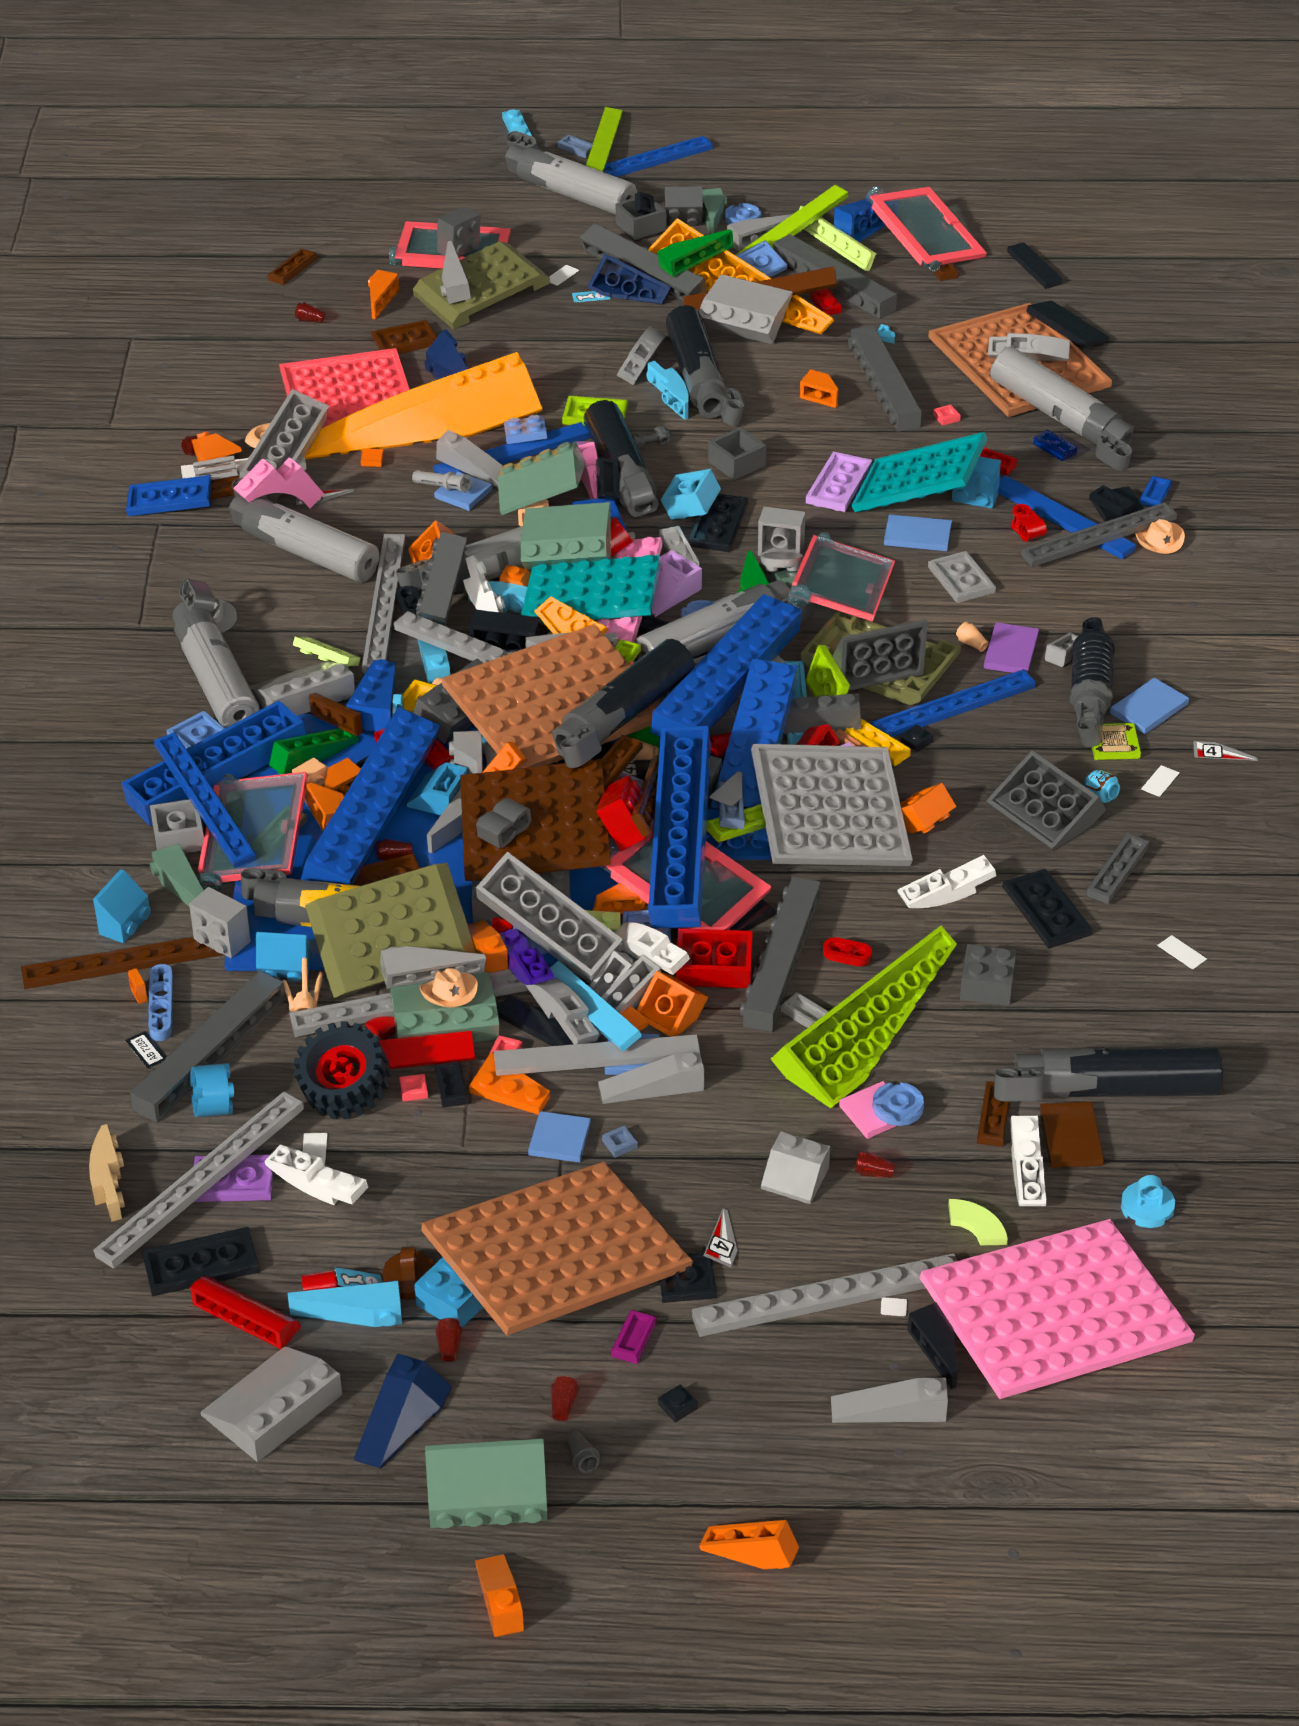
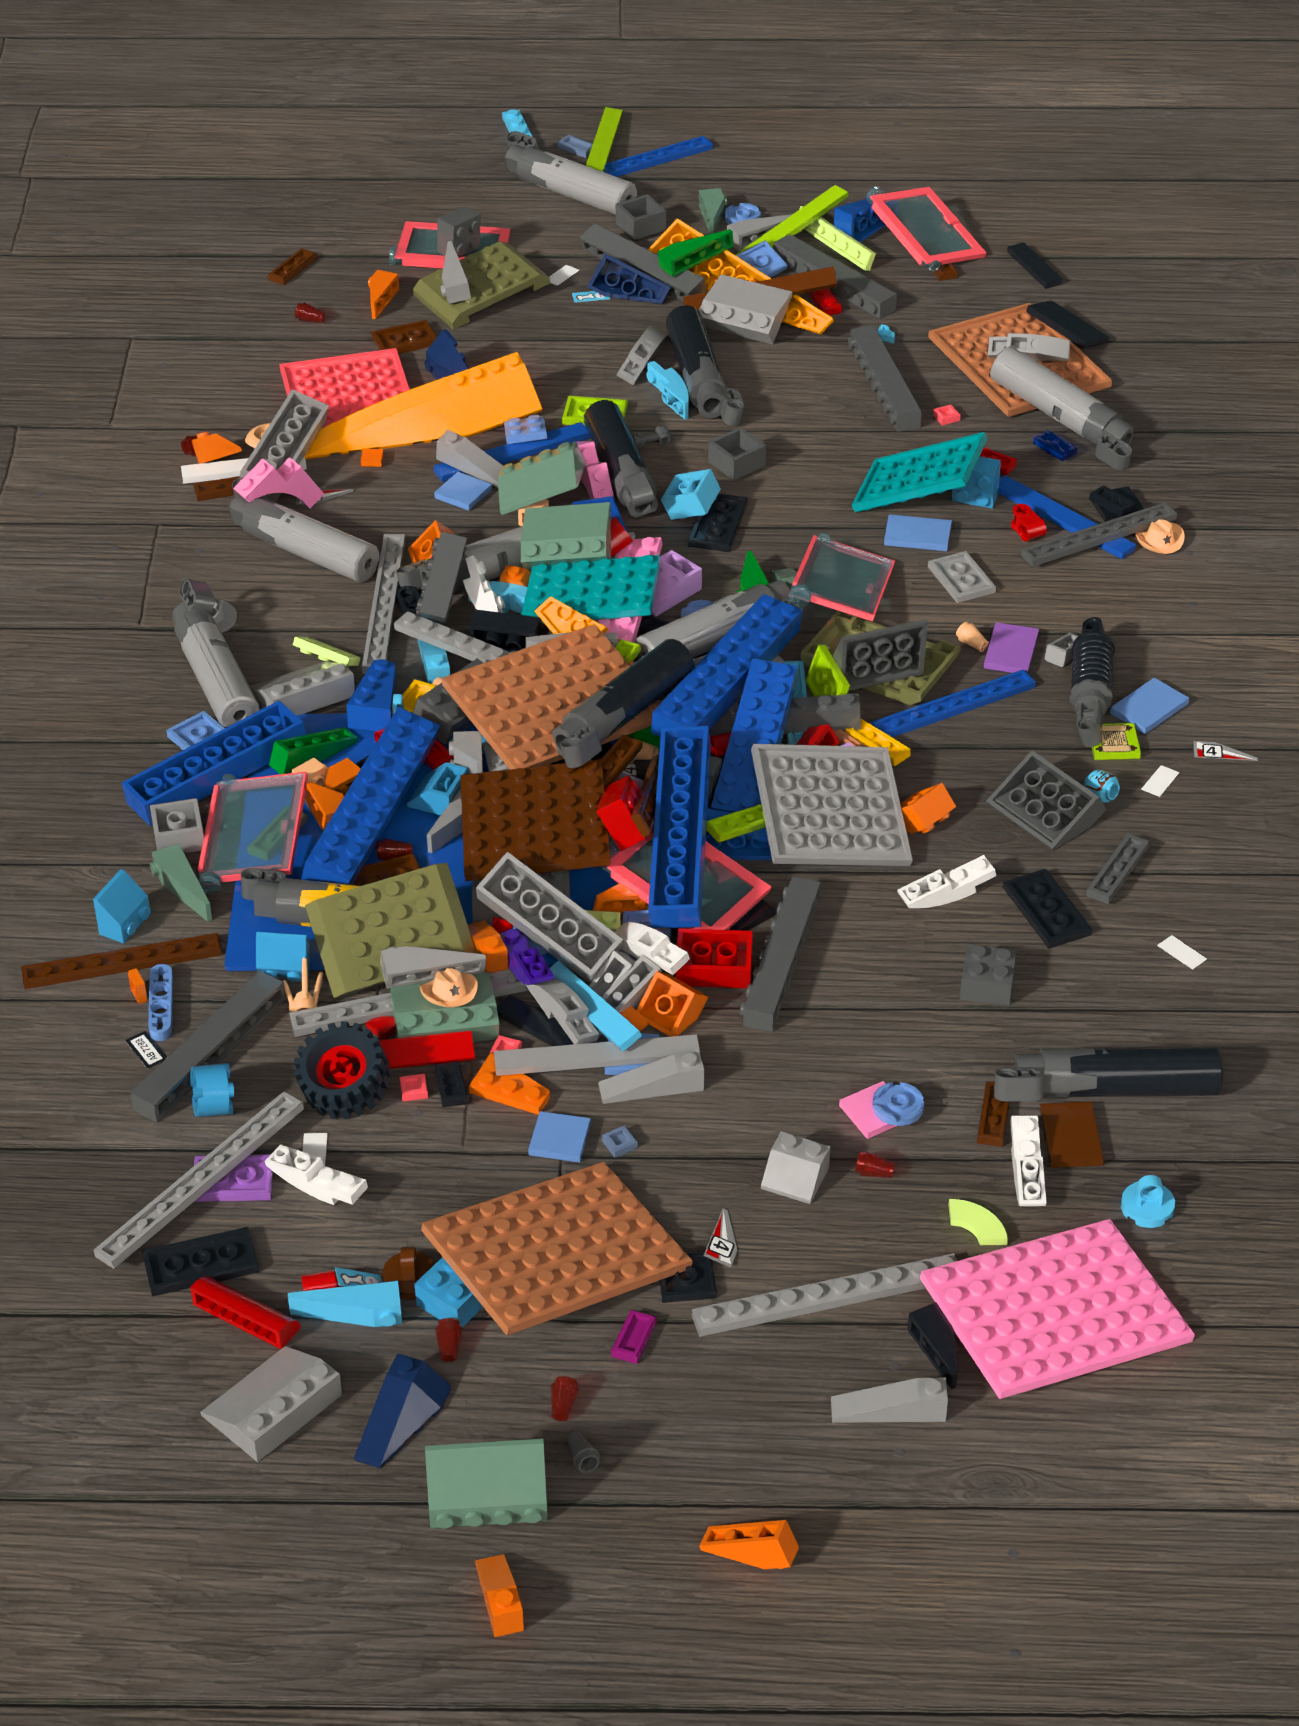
(105, 1172): tan slope -> none
(169, 495): blue tile -> none
(196, 465): light grey tile -> none
(205, 800): blue tile -> none
(219, 922): light grey brick -> none
(335, 714): reddish brown tile -> none
(449, 480): light grey pin -> none
(503, 822): dark grey brick -> none
(508, 758): orange plate -> none
(607, 479): black tile -> none
(644, 203): black plate -> none
(675, 540): white tile -> none
(677, 1403): black plate -> none
(683, 204): dark grey piece -> none
(730, 791): light grey sticker -> none
(731, 816): sand blue tile -> none
(781, 530): light grey brick -> none
(781, 559): light grey tile -> none
(802, 1010): light grey tile -> none
(819, 388): orange slope -> none
(838, 481): lavender plate -> none
(847, 951): red plate -> none
(849, 1039): lime wedge -> none
(893, 1306): white sticker -> none
(916, 738): black plate -> none
(1155, 491): blue tile -> none

